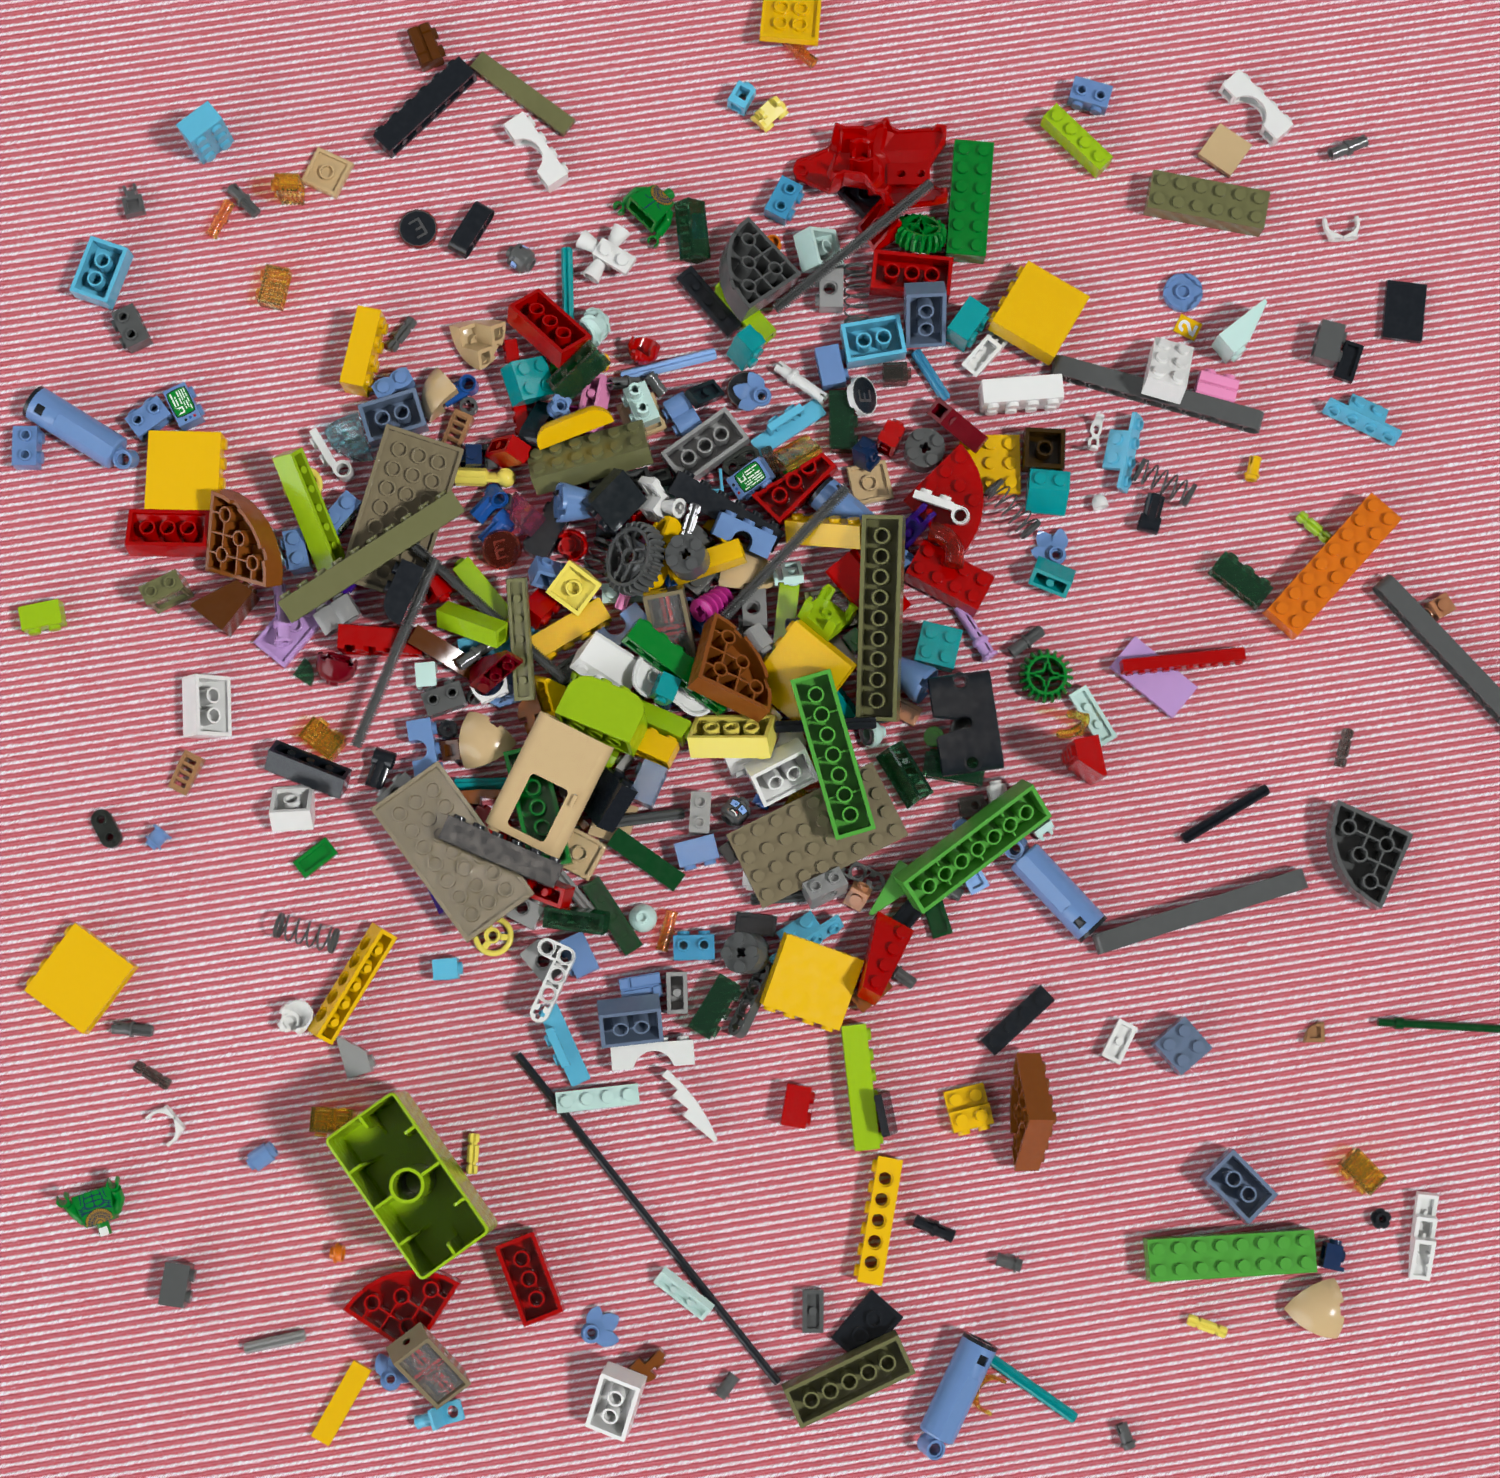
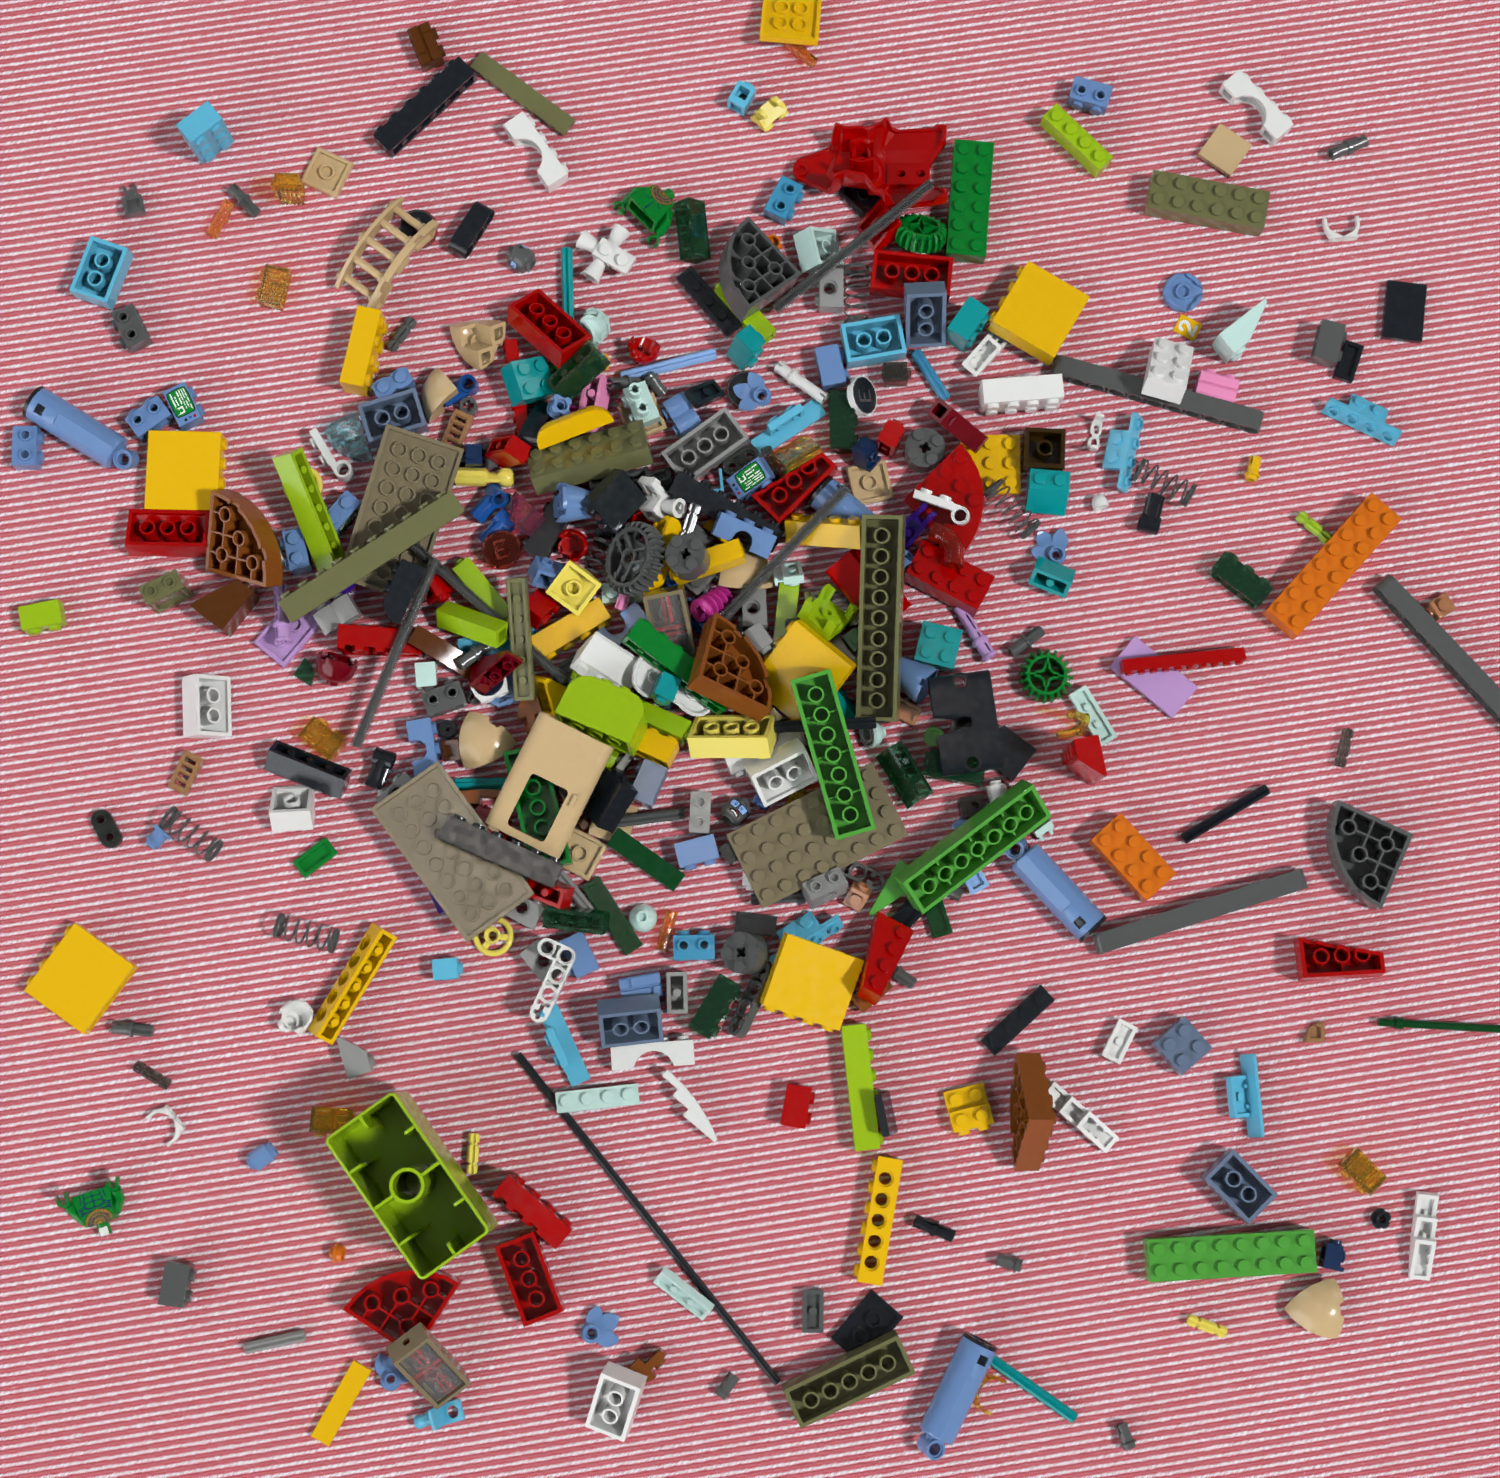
(208, 850): none -> dark grey piece
(398, 261): none -> tan fence
(533, 1210): none -> red wedge
(1015, 753): none -> black tile
(1081, 1118): none -> white slope
(1132, 857): none -> orange brick
(1245, 1097): none -> medium azure bracket
(1331, 962): none -> red wedge

